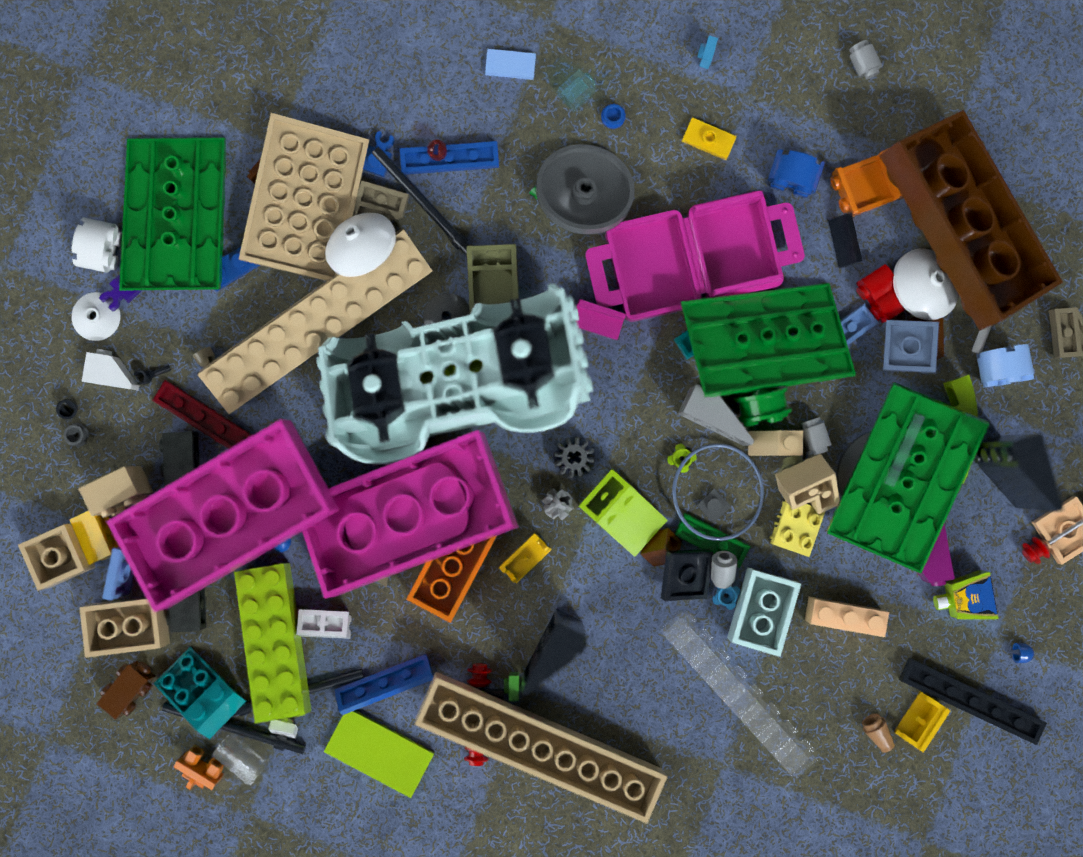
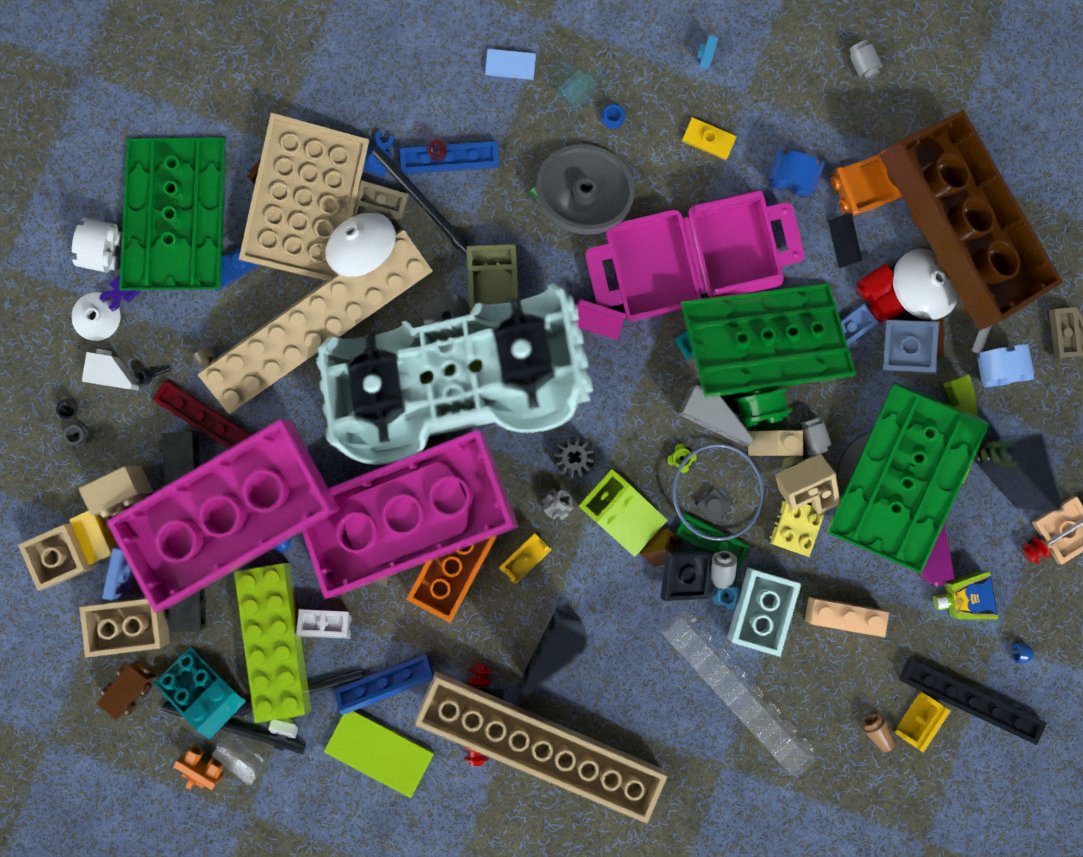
(511, 686): bright green plate -> none
(904, 450): clear light blue bar -> none

